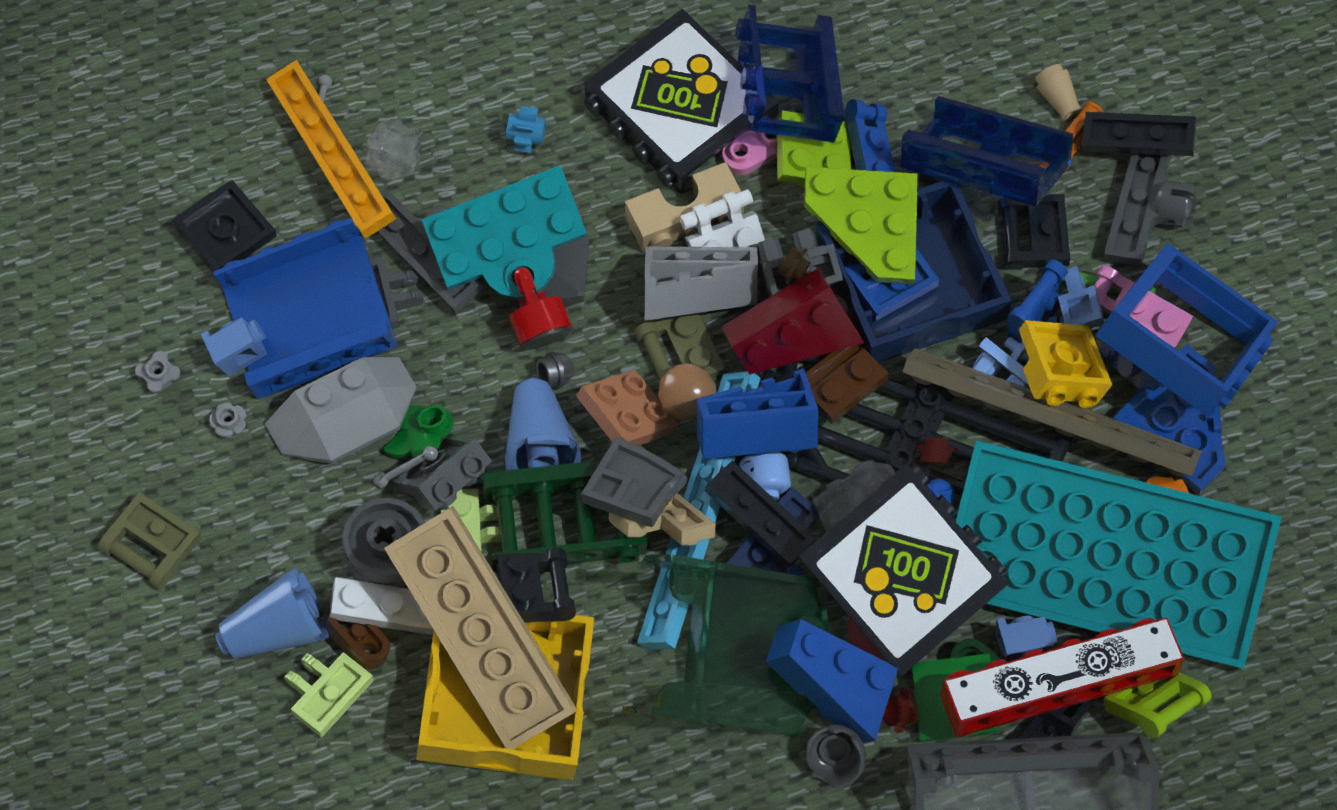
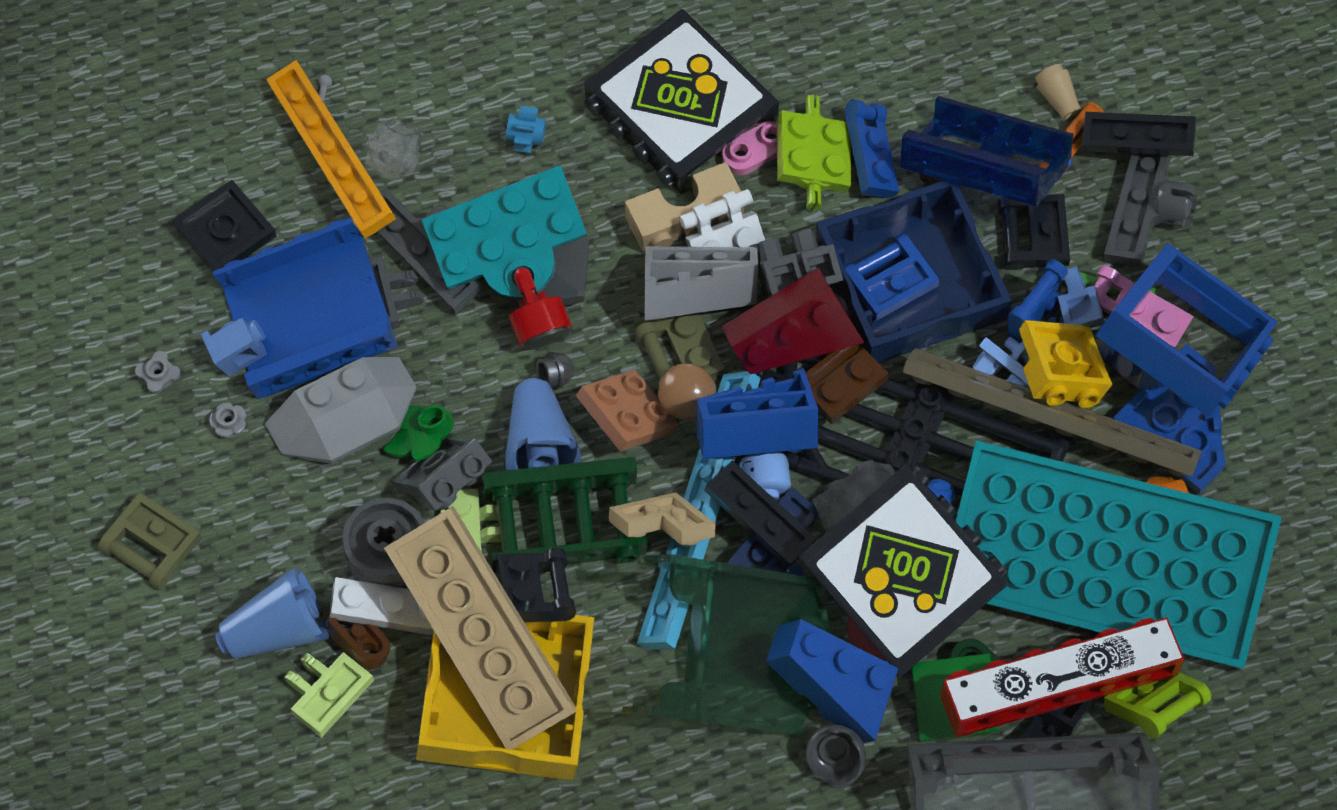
(429, 453): light grey hinge -> none
(633, 483): dark grey plate -> none
(794, 265): dark brown plate -> none
(814, 83): clear blue window -> none
(869, 217): lime plate -> none
(901, 710): clear red plate -> none
(936, 450): clear red plate -> none
(1023, 636): medium blue brick -> none

